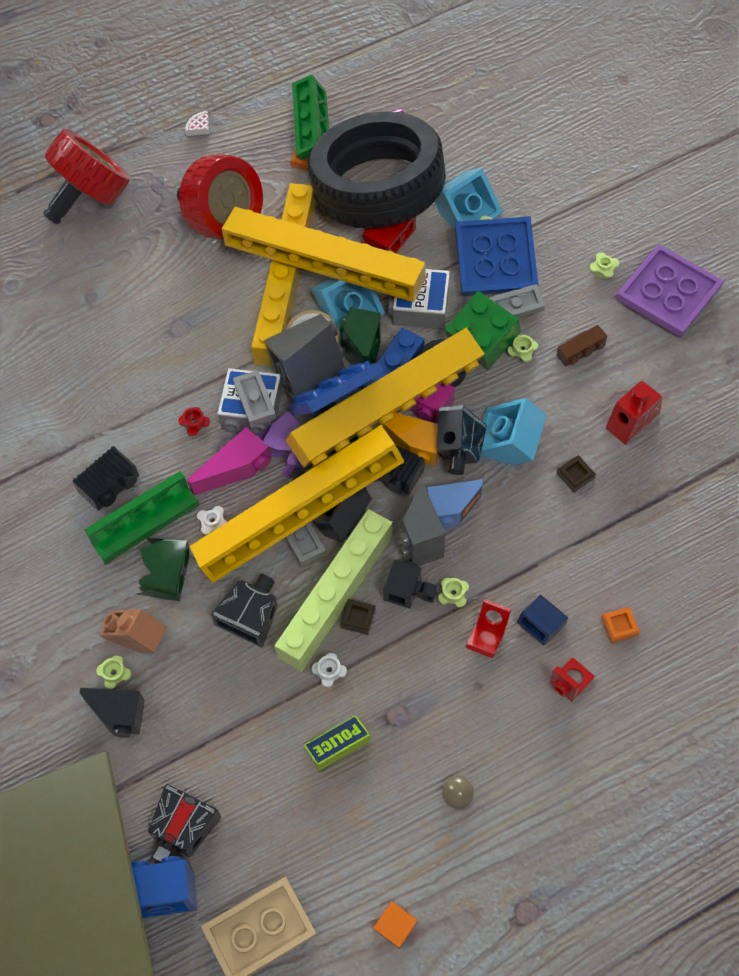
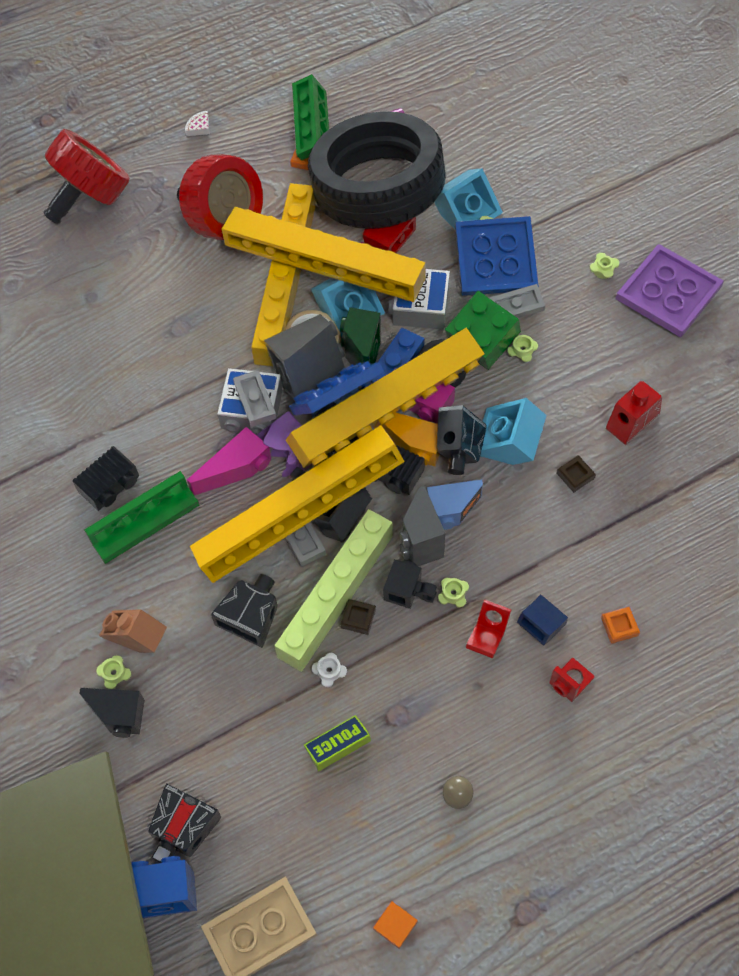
(168, 564): dark green piece -> none
(193, 414): red plate -> none
(205, 516): white plate -> none
(581, 346): reddish brown piece -> none

